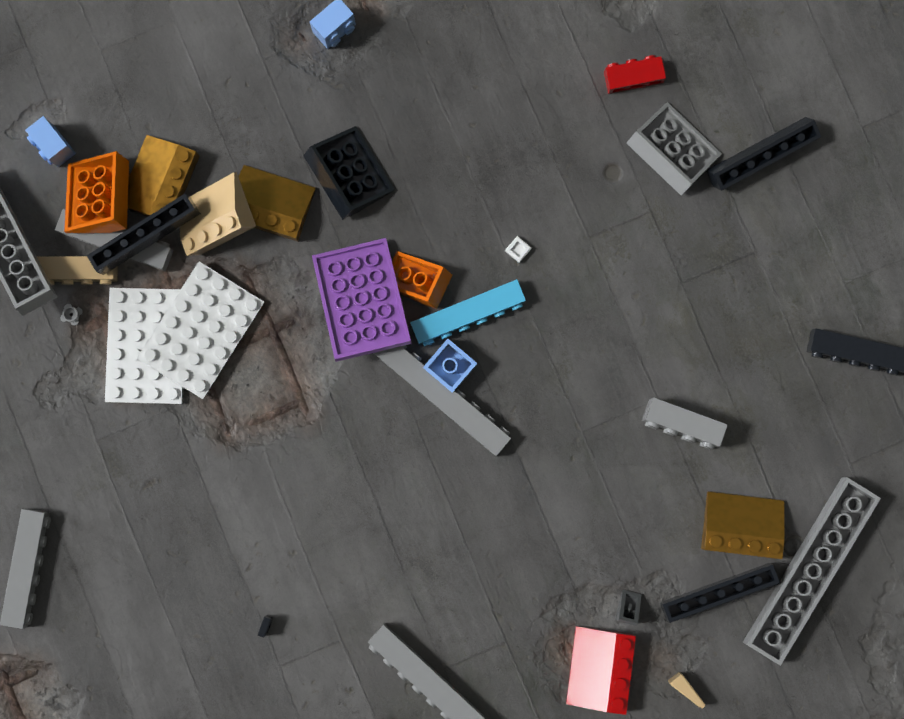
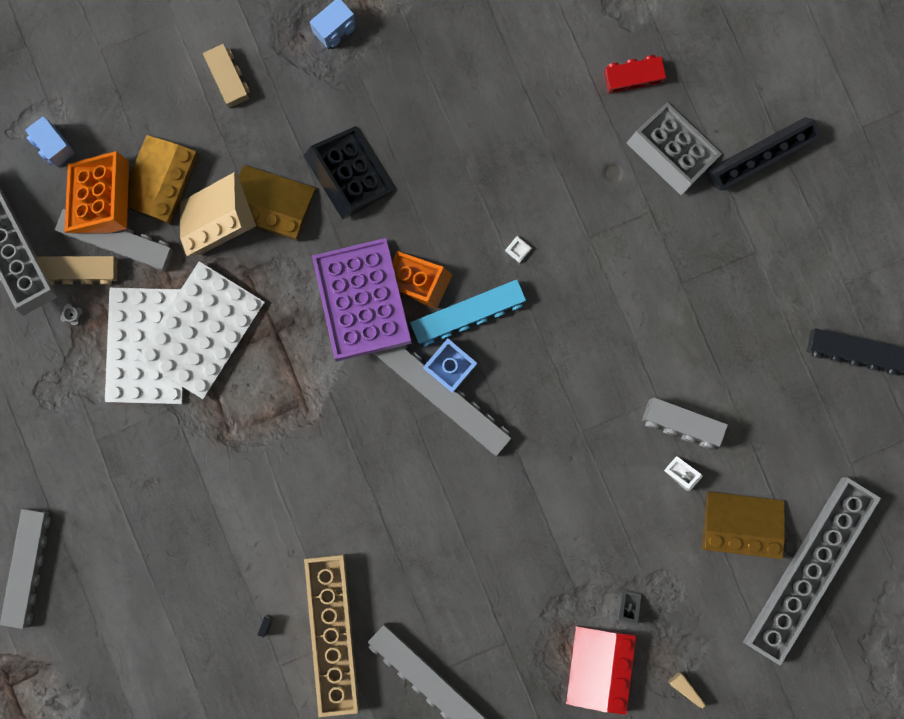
(143, 234): black brick -> none
(226, 75): none -> tan brick
(331, 635): none -> tan brick
(683, 473): none -> white slope
(719, 592): black brick -> none

